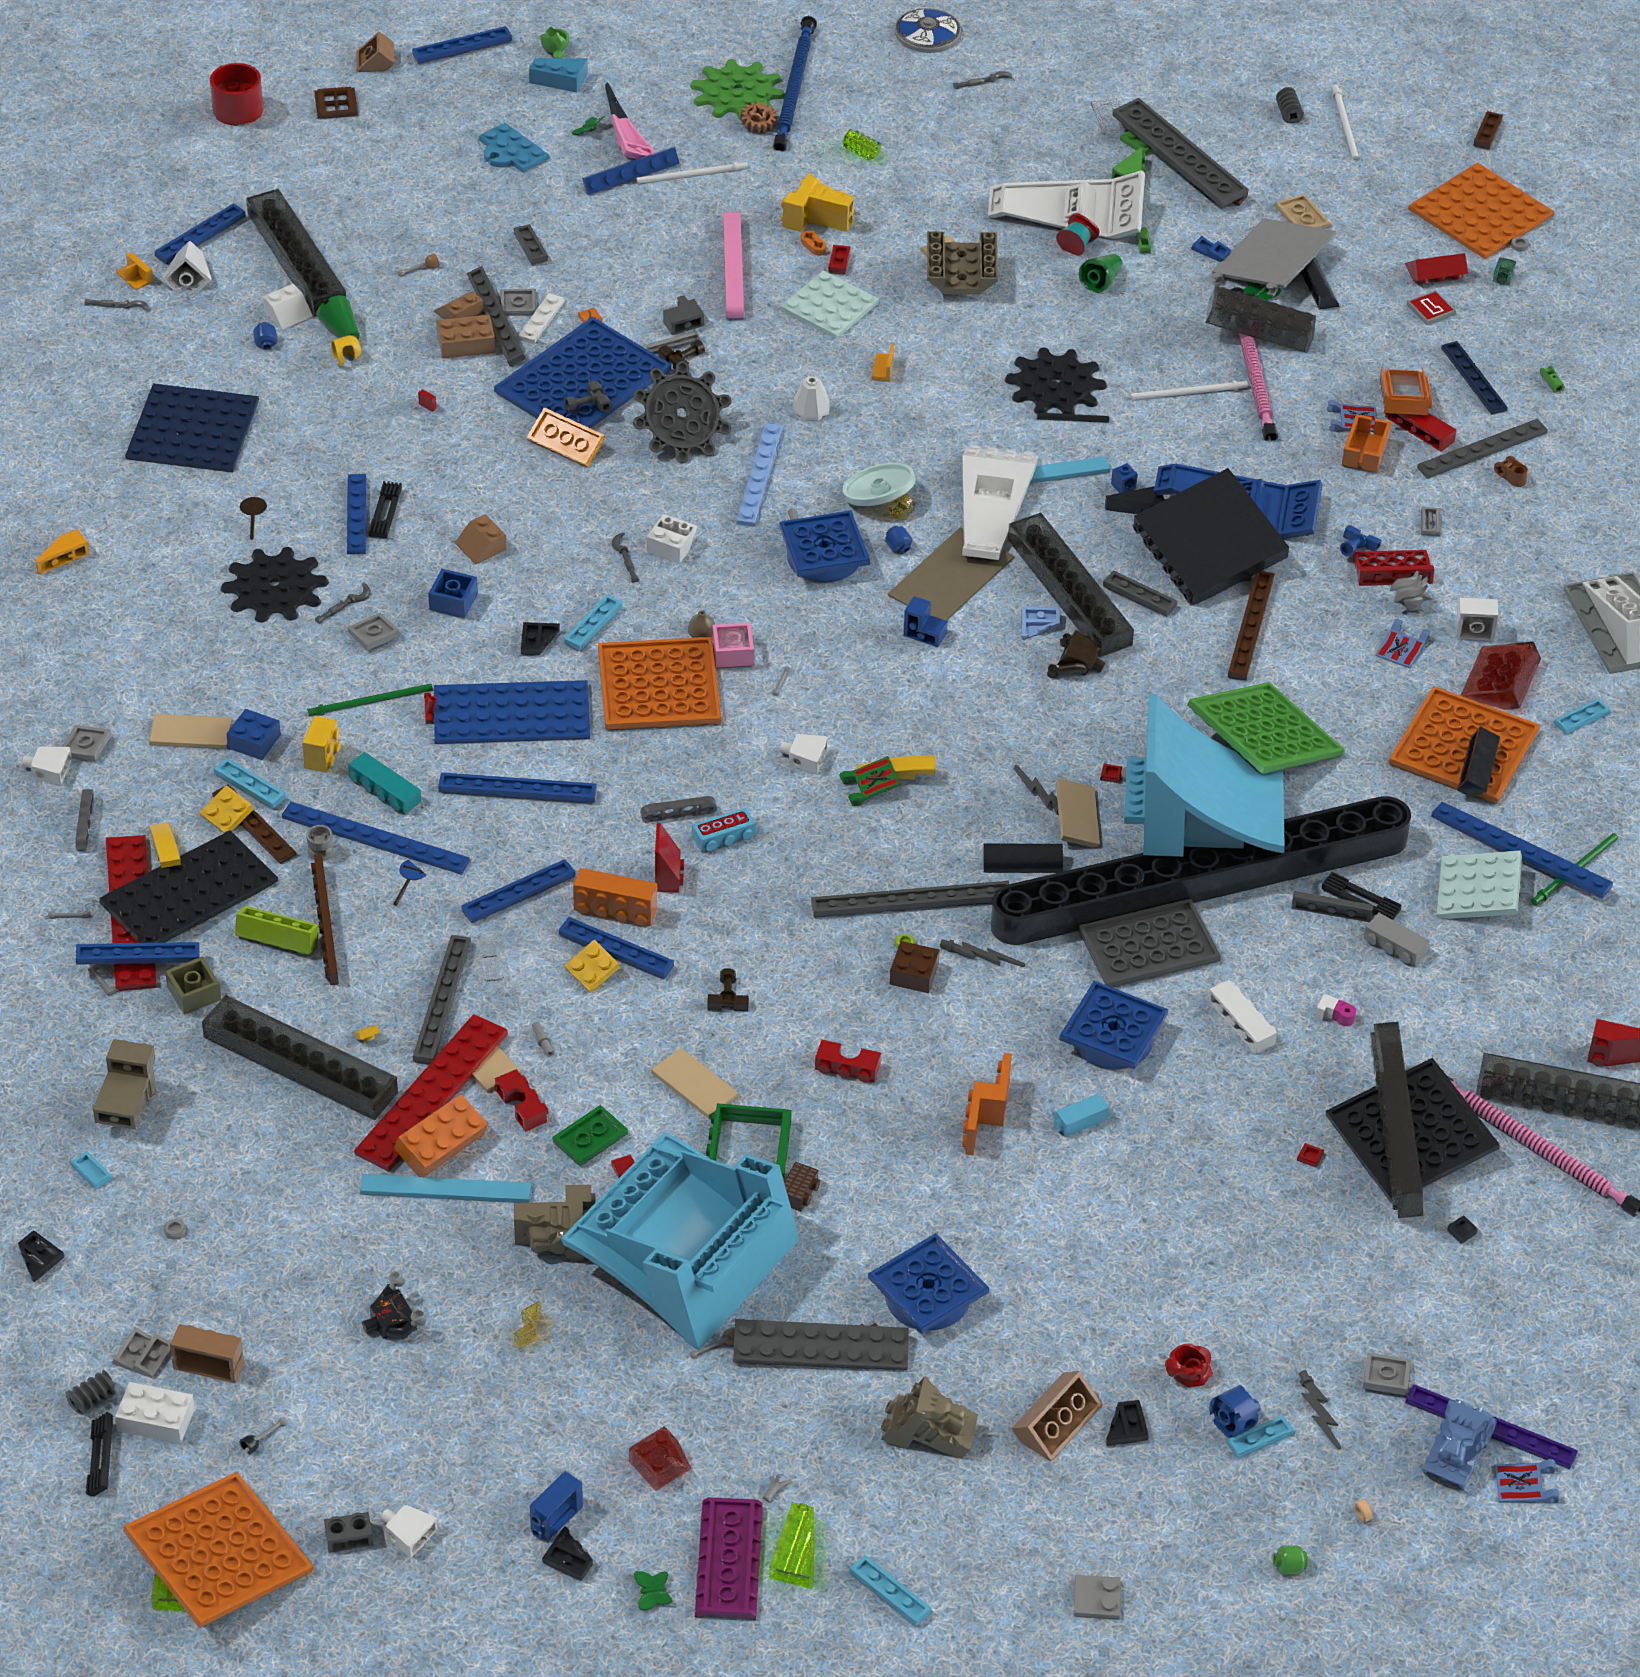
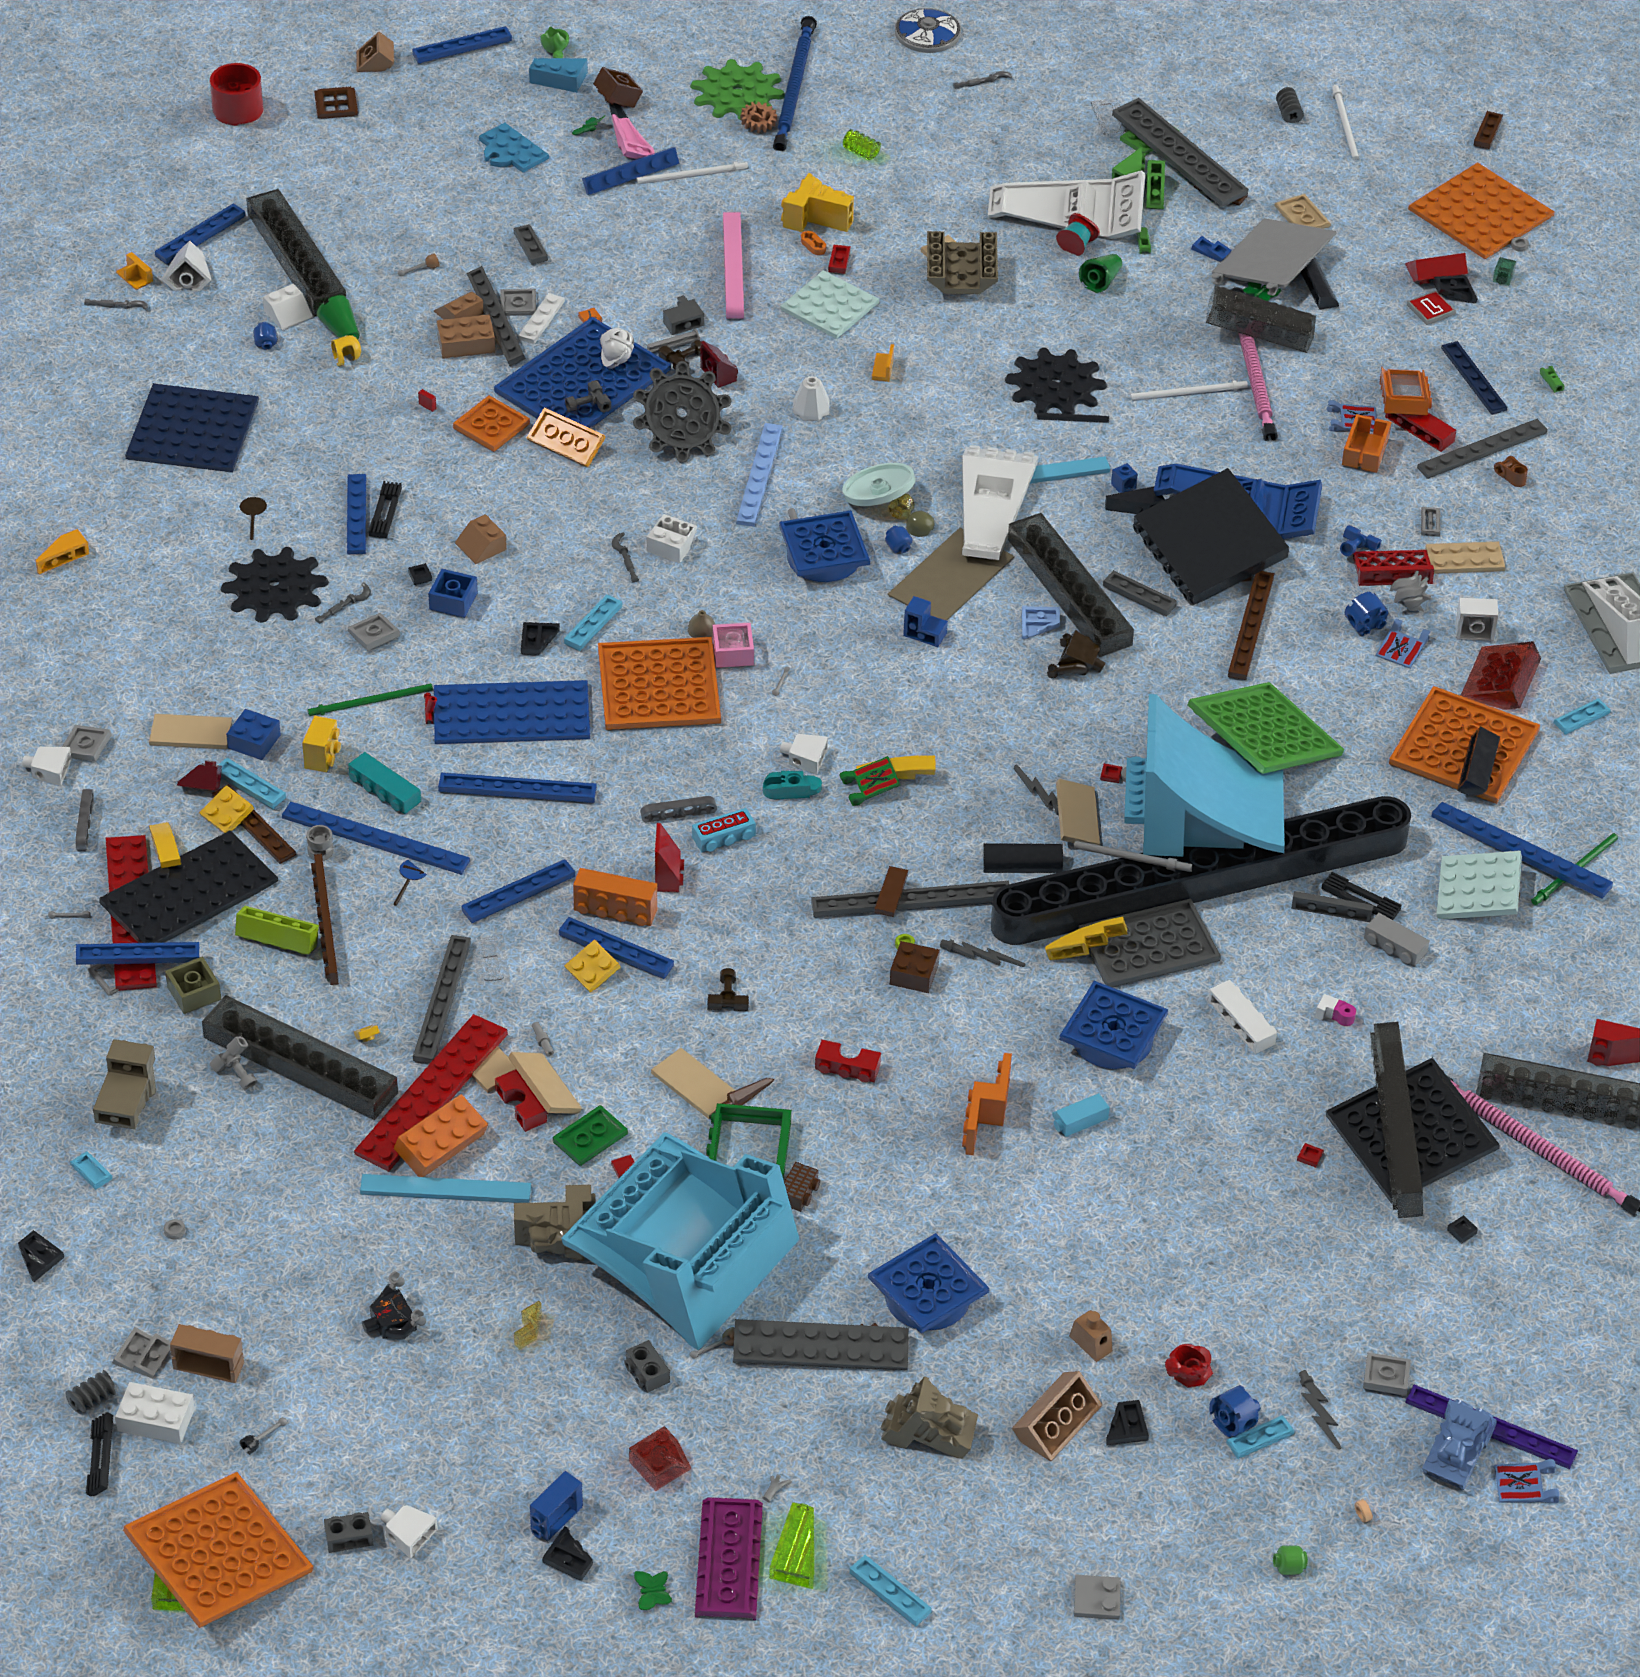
(203, 776): none -> dark red slope
(232, 1058): none -> light grey bar
(420, 574): none -> black plate
(491, 423): none -> orange plate
(545, 1083): none -> tan tile
(616, 347): none -> white helmet
(618, 87): none -> reddish brown brick
(644, 1362): none -> dark grey brick
(715, 361): none -> dark red slope
(744, 1094): none -> reddish brown bar
(791, 785): none -> teal piece
(891, 891): none -> reddish brown tile
(920, 523): none -> olive hair
(1079, 941): none -> yellow slope
(1092, 1335): none -> medium nougat torso
(1155, 184): none -> bright green slope
(1170, 863): none -> light grey bar
(1366, 613): none -> blue brick
(1455, 287): none -> black wing
(1466, 557): none -> tan plate

